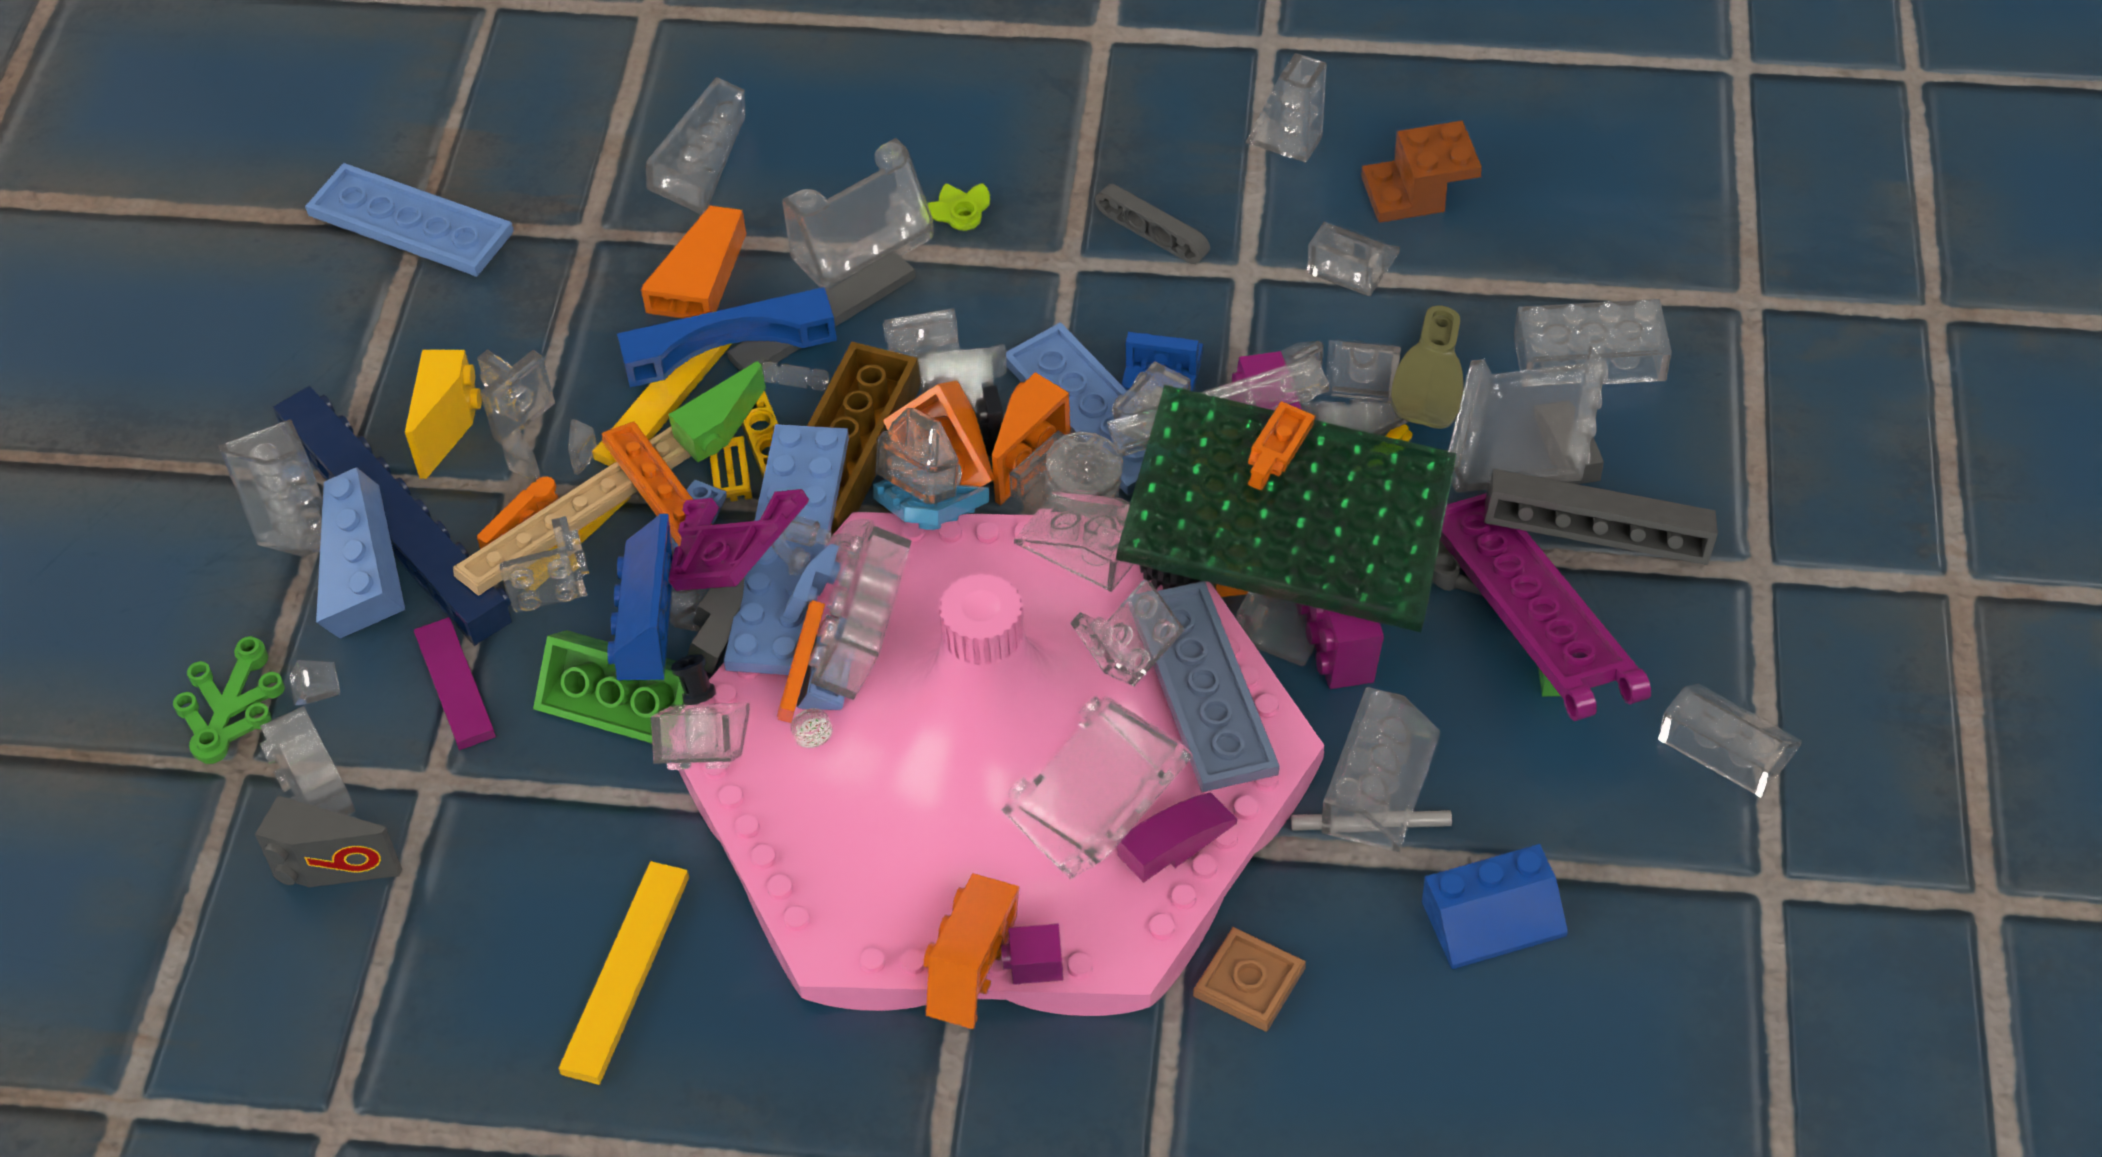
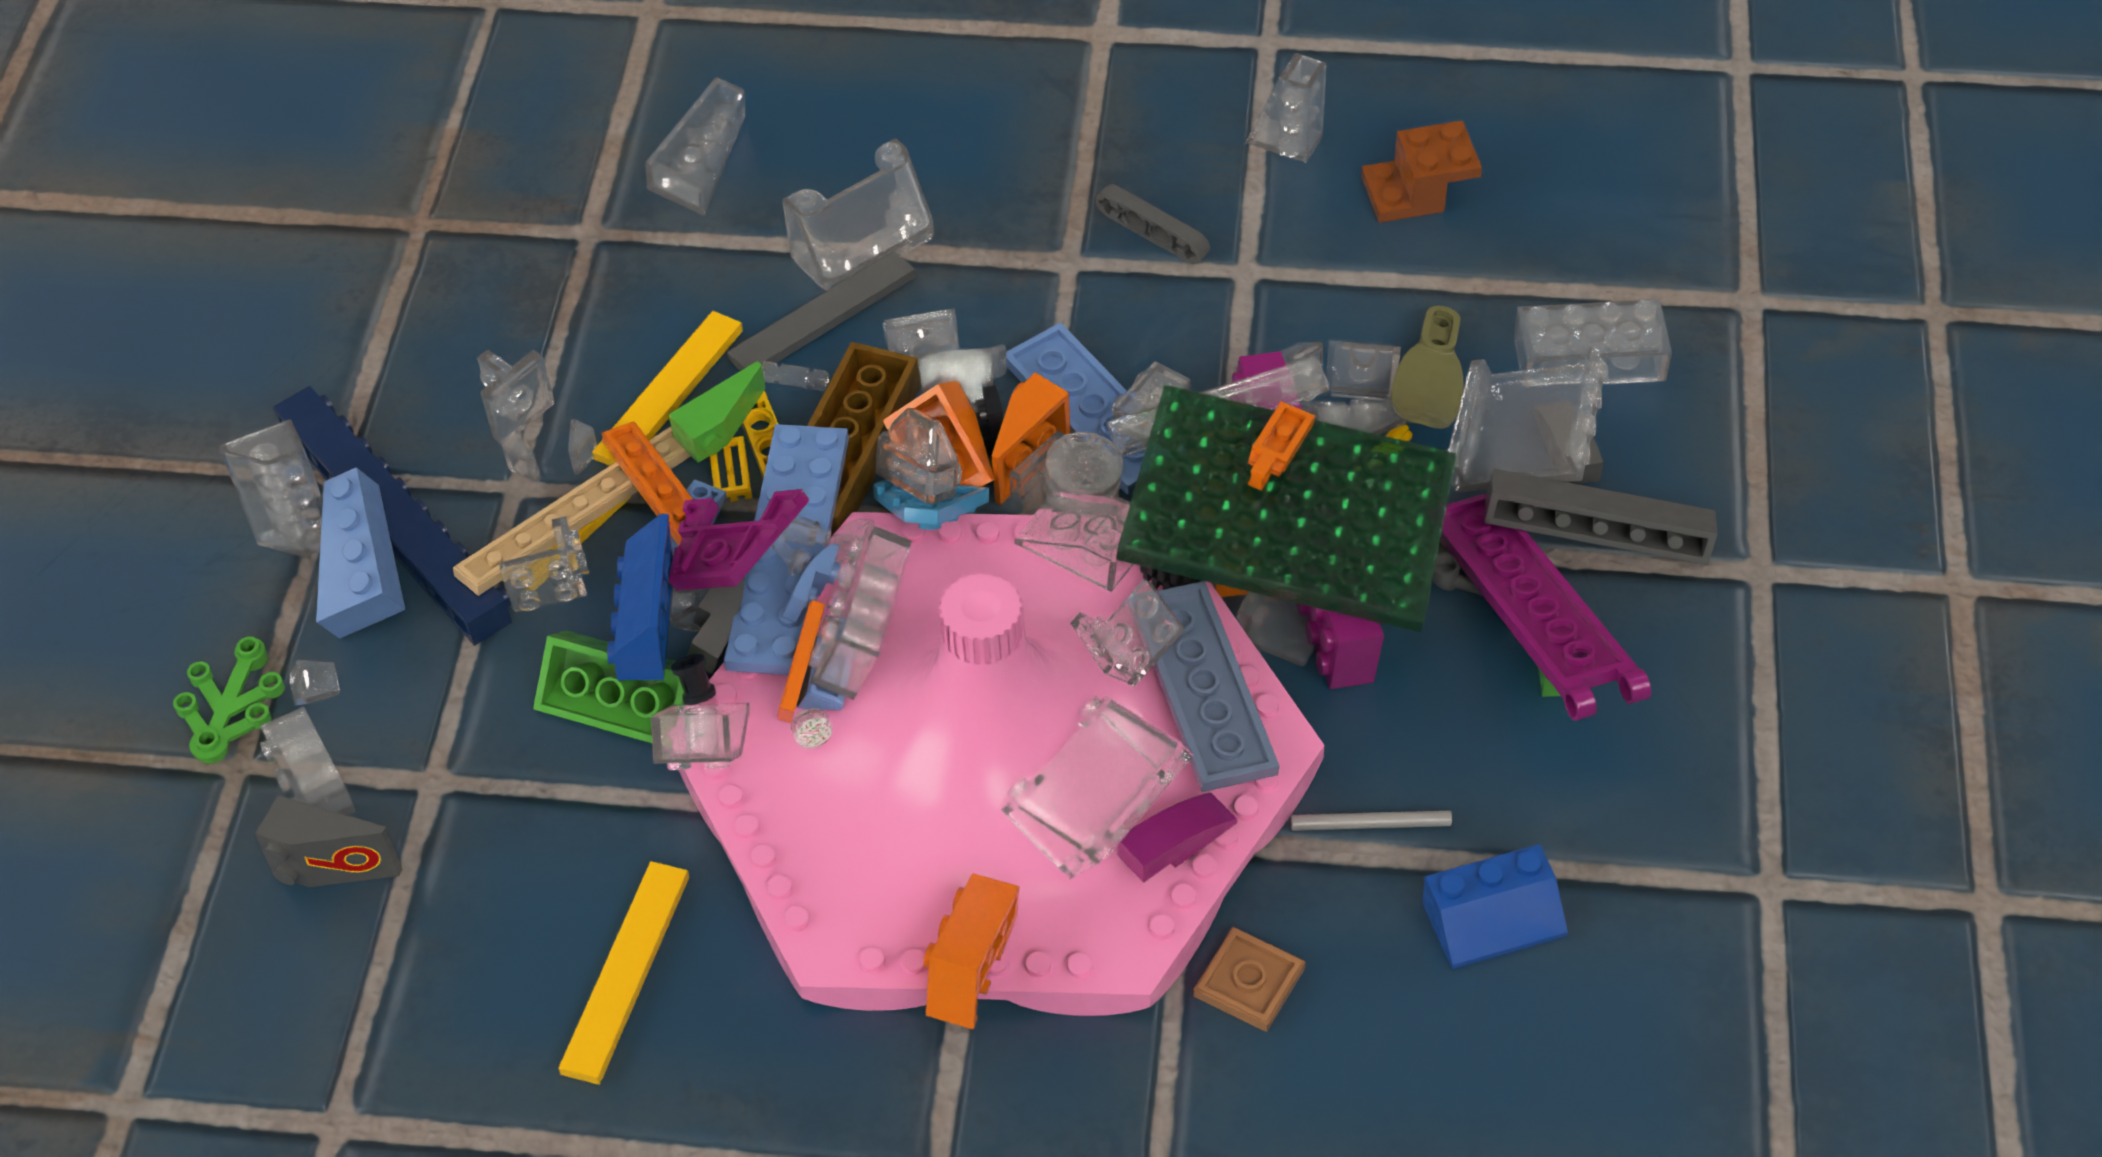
(410, 219): medium blue plate -> none
(440, 407): yellow slope -> none
(454, 683): magenta tile -> none
(522, 507): orange hinge -> none
(698, 267): orange slope -> none
(793, 319): blue arch -> none
(960, 209): lime plate -> none
(1033, 954): magenta brick -> none
(1174, 353): blue bracket -> none
(1349, 257): clear slope -> none
(1380, 771): clear slope -> none
(1727, 738): clear slope -> none

